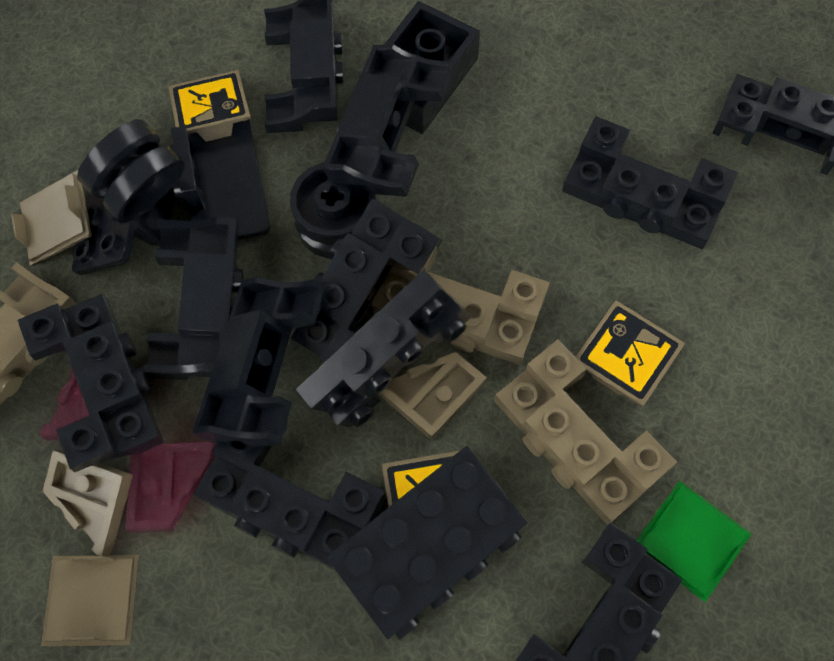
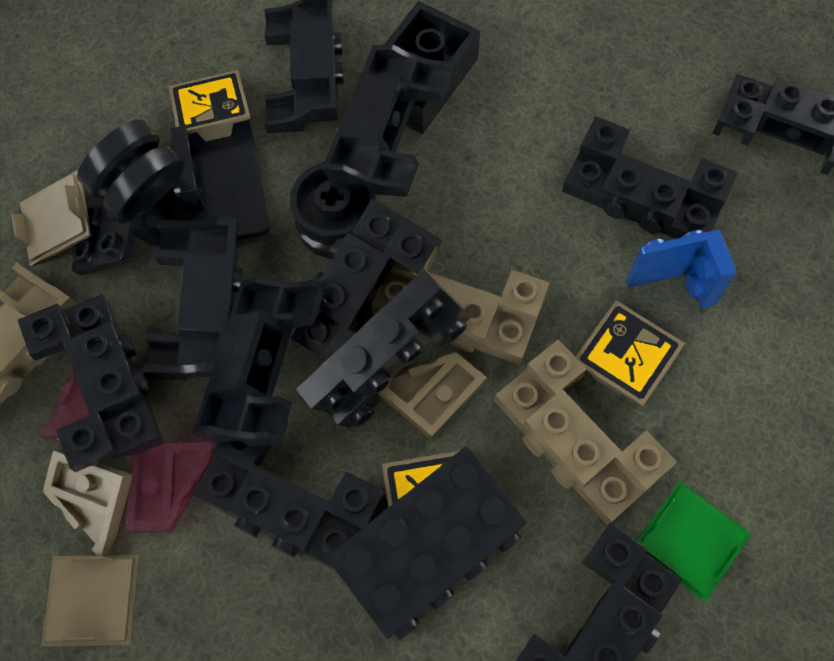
(697, 254): none -> blue bracket

